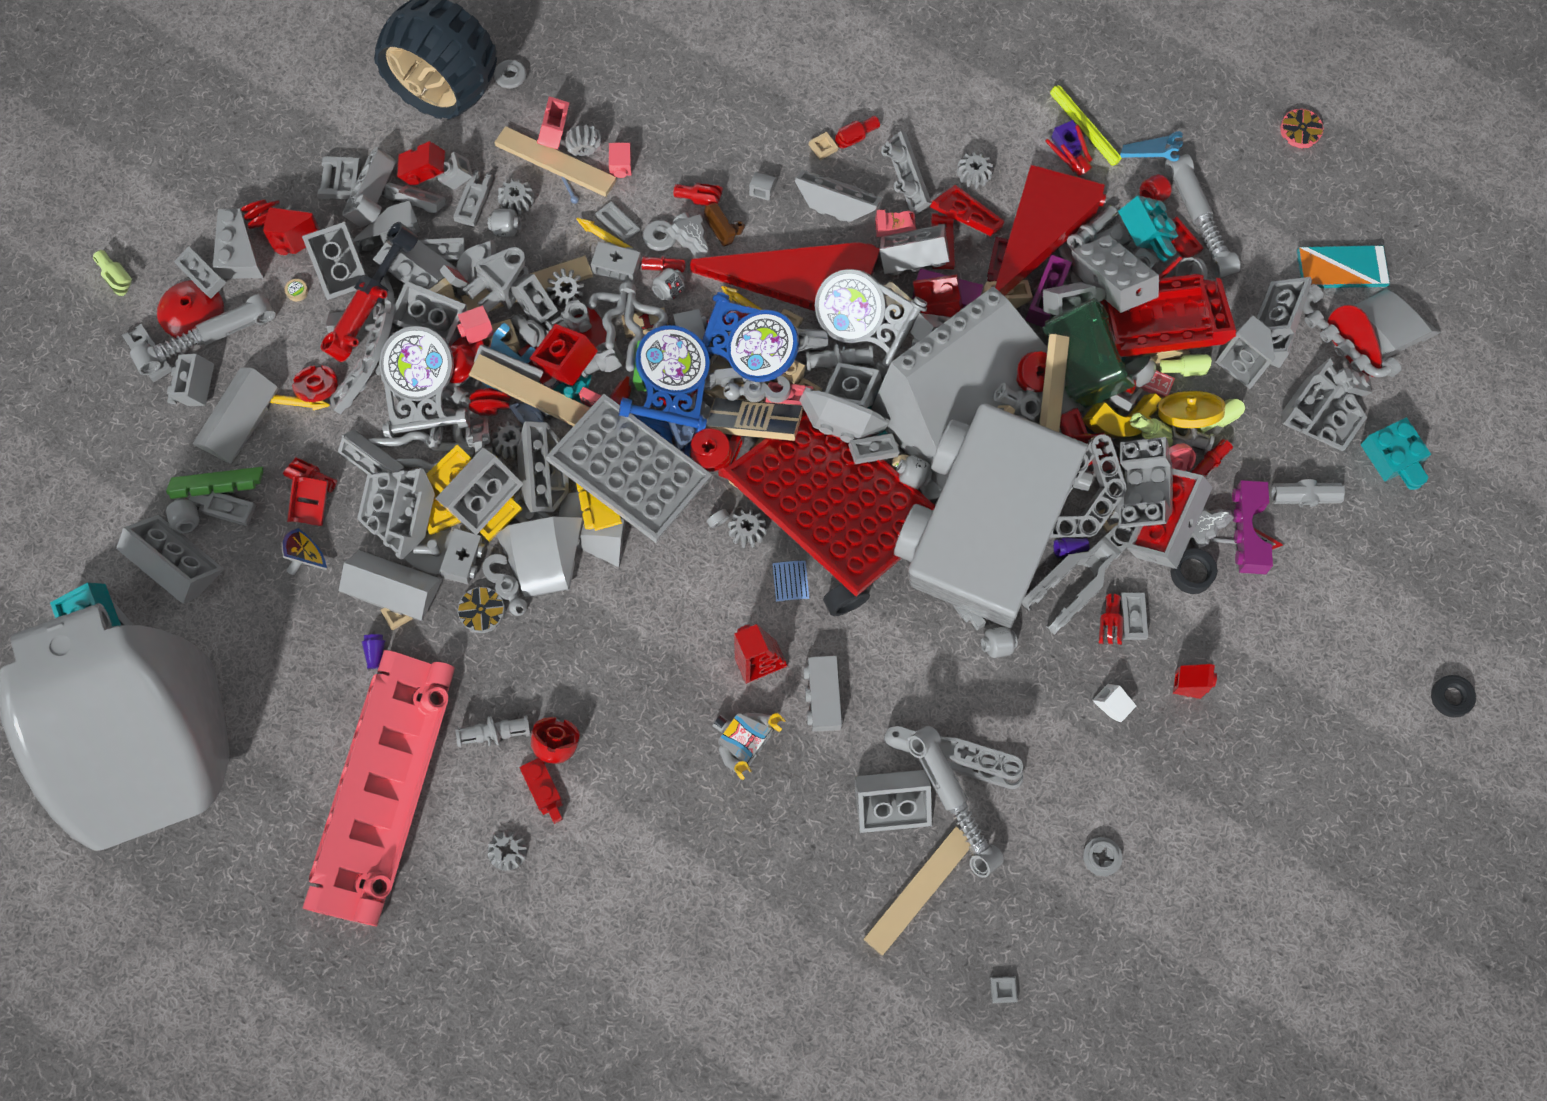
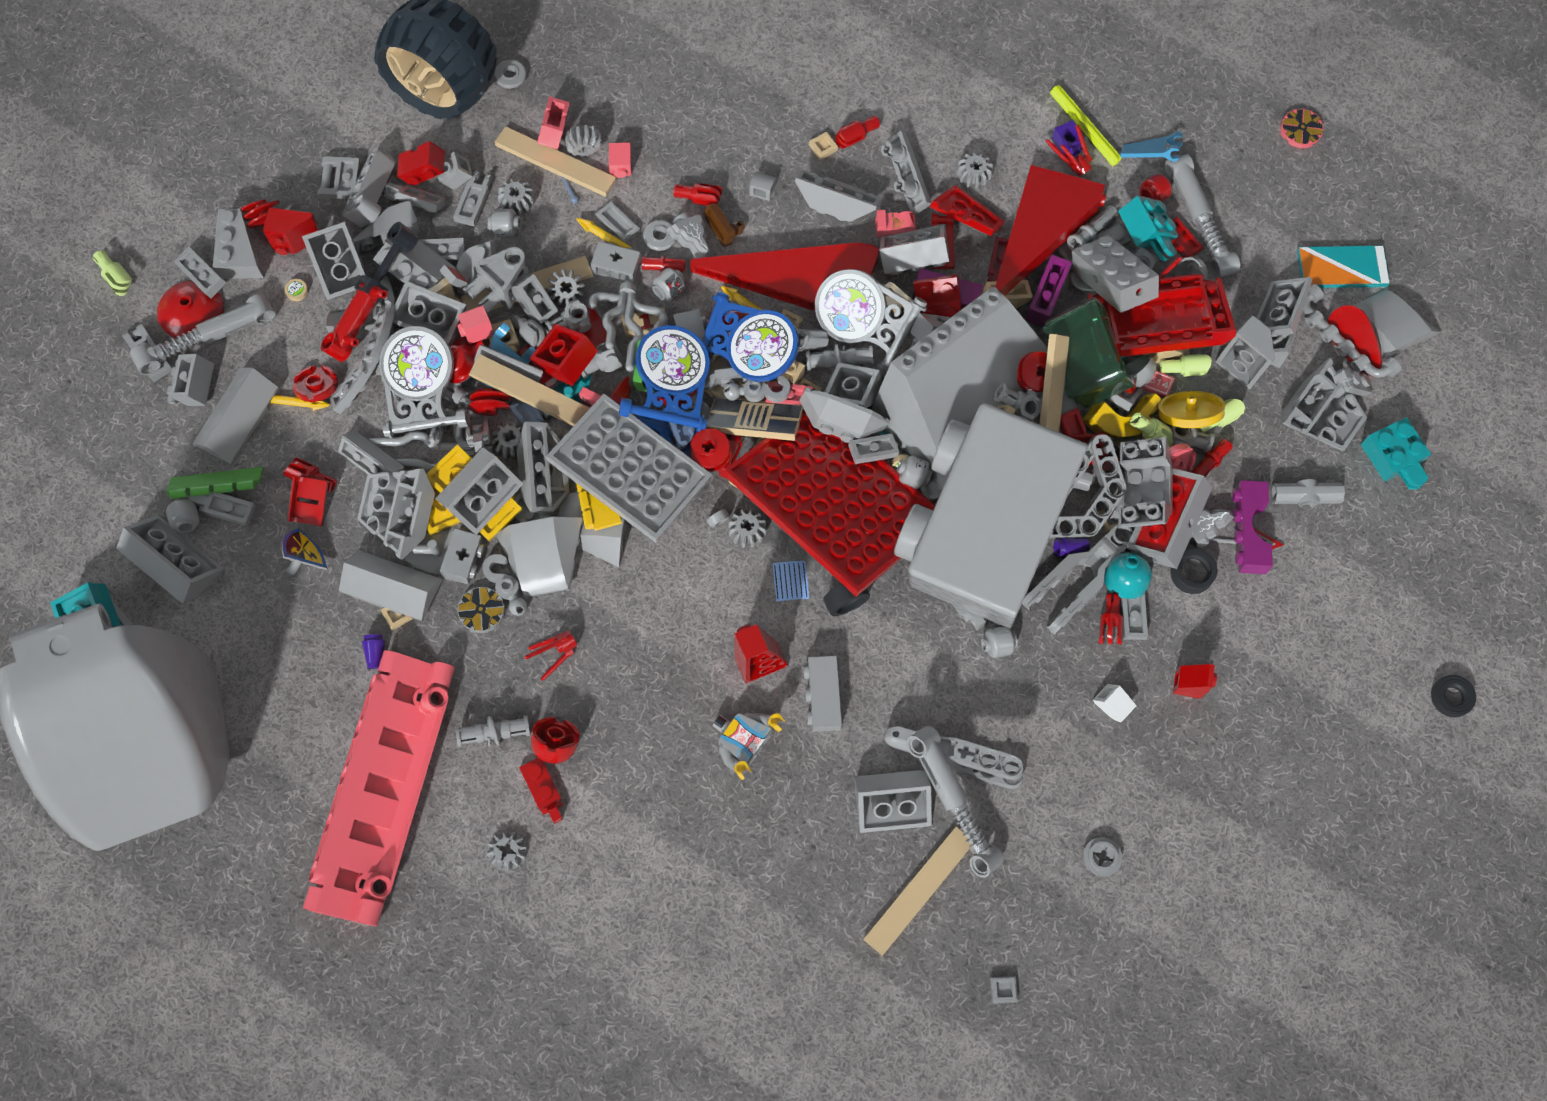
(562, 642): none -> red plant
(1065, 297): light grey brick -> none
(1128, 575): none -> teal cylinder

